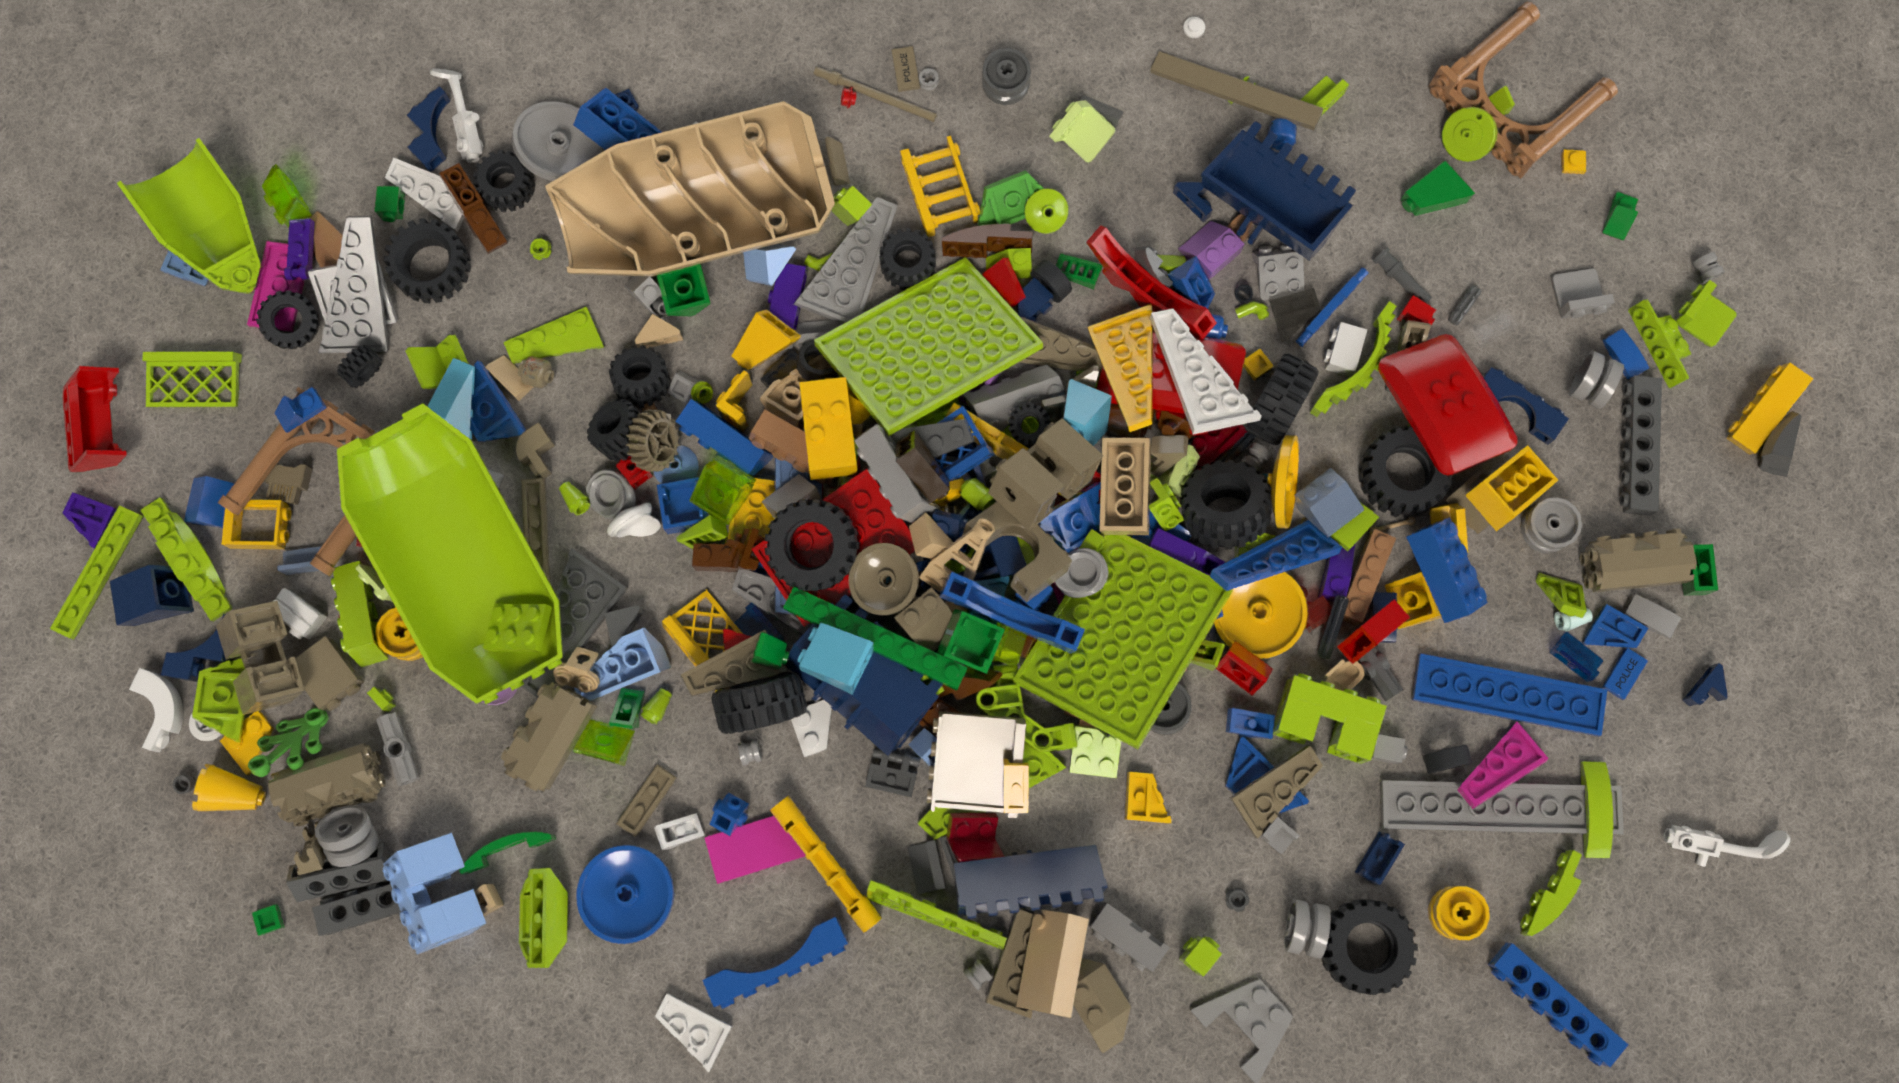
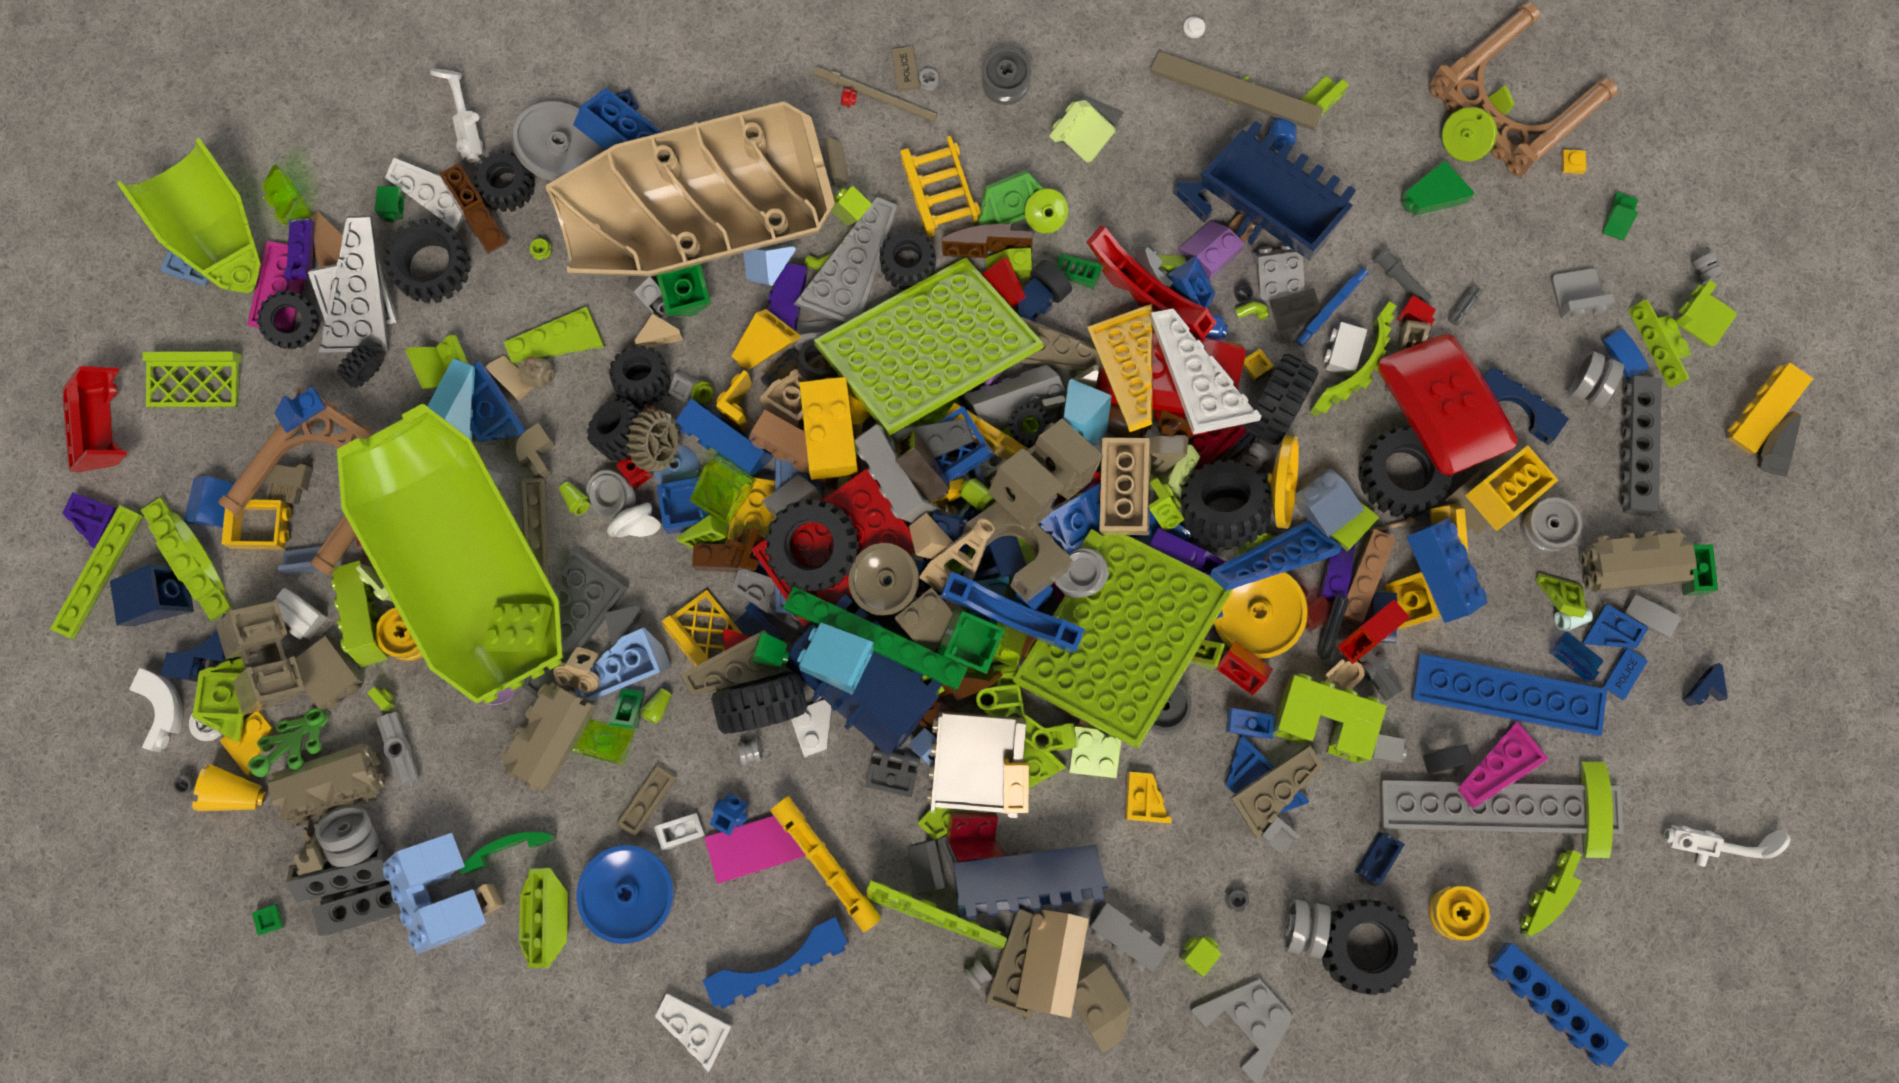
(425, 119): dark blue arch -> none

